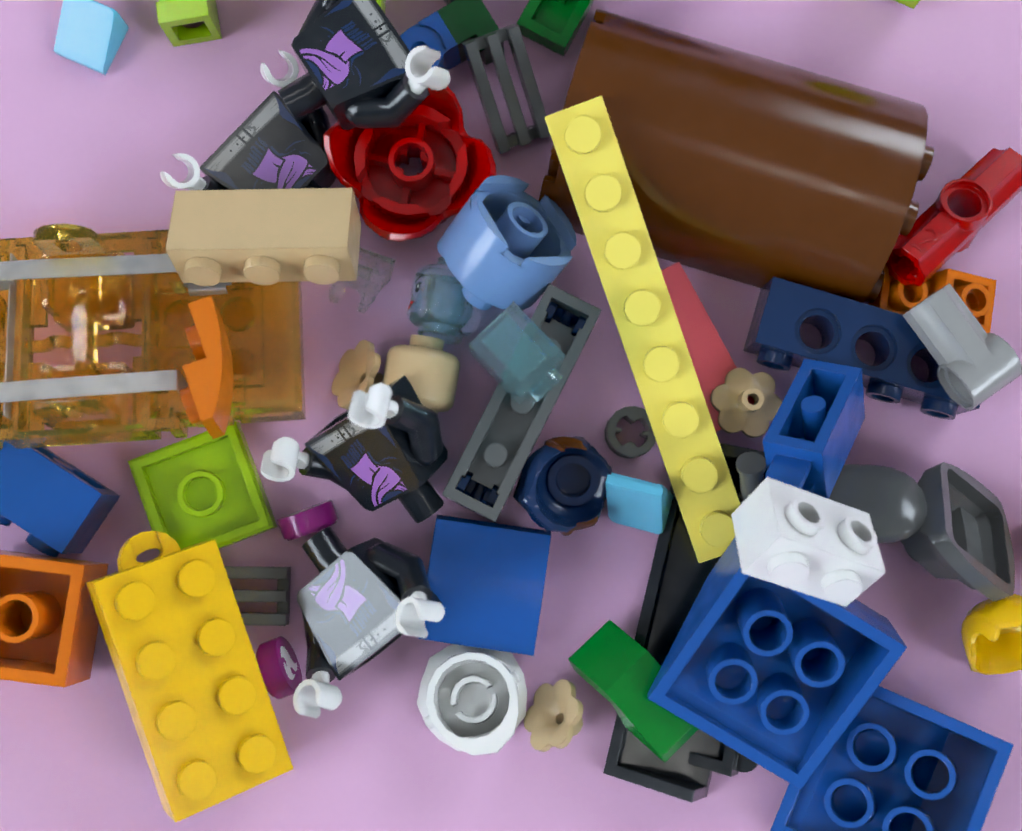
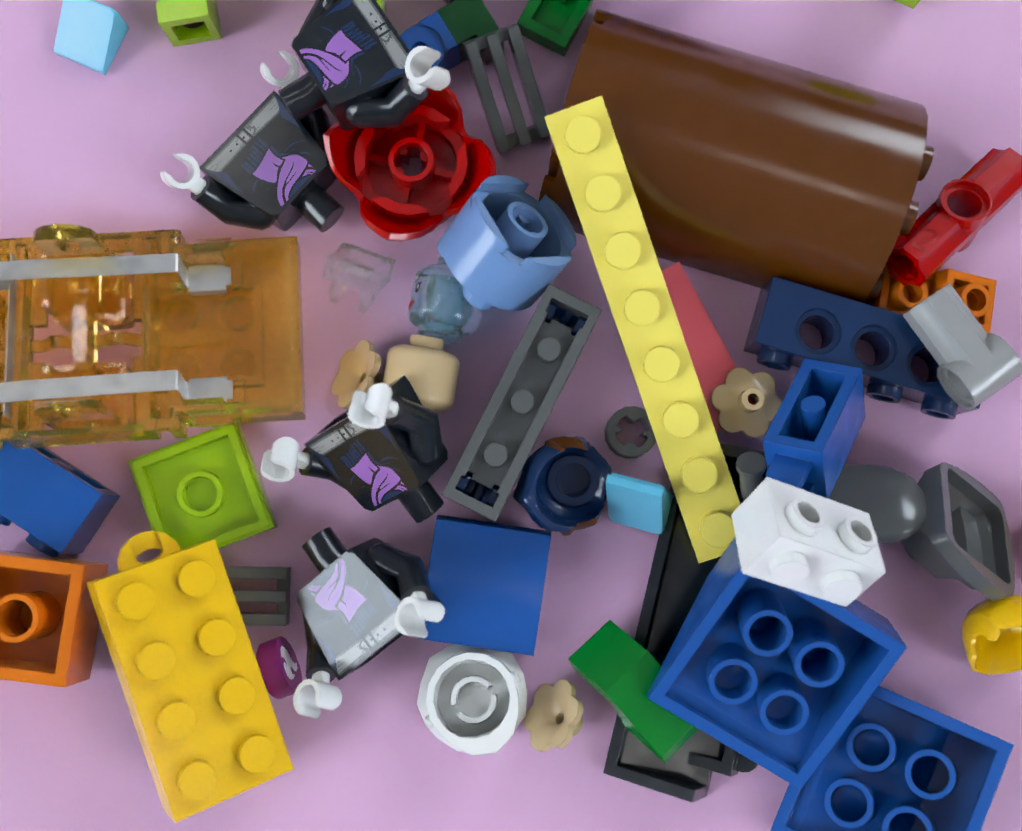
(211, 375): orange slope -> none
(265, 236): tan brick -> none
(308, 520): magenta tile -> none
(518, 355): clear light blue brick -> none

